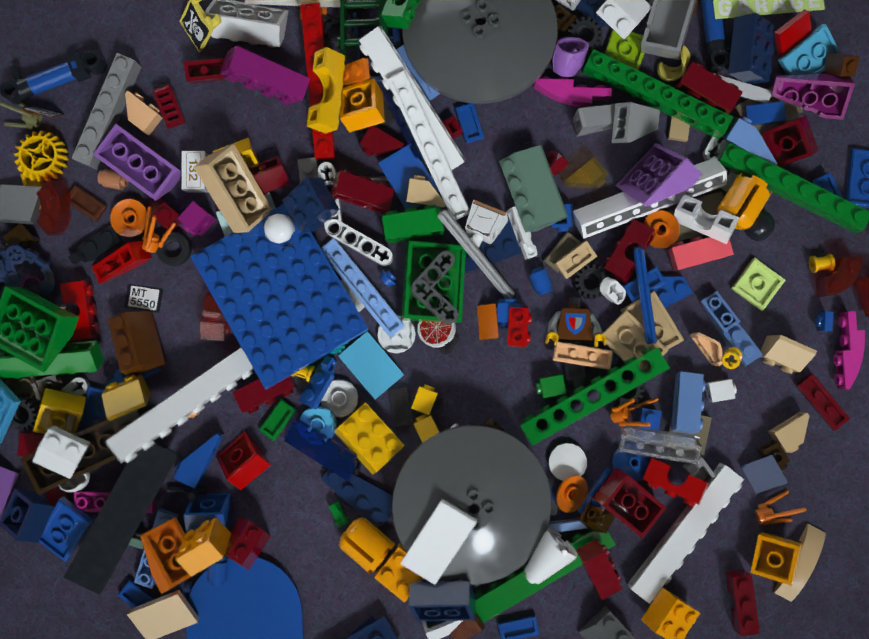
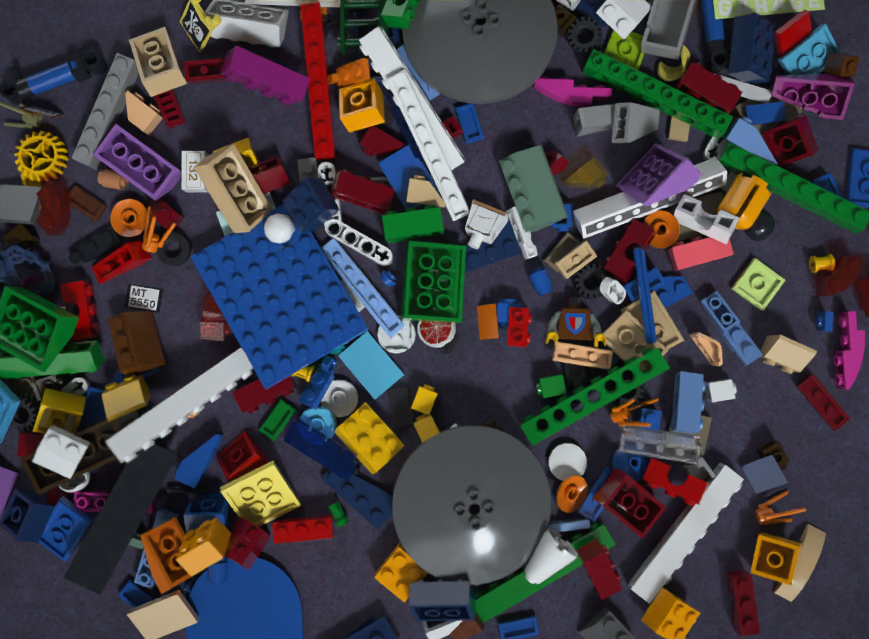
(157, 61): none -> tan brick
(196, 219): magenta brick -> none
(261, 495): none -> light yellow plate
(303, 529): none -> red brick
(329, 68): yellow arch -> none
(365, 544): light orange cylinder -> none
(429, 284): dark grey beam -> none
(438, 541): white tile -> none
(475, 254): light grey axle -> none
(566, 59): medium lavender helmet -> none
(596, 518): dark brown brick -> none
(726, 360): yellow bush -> none
(791, 432): tan slope -> none

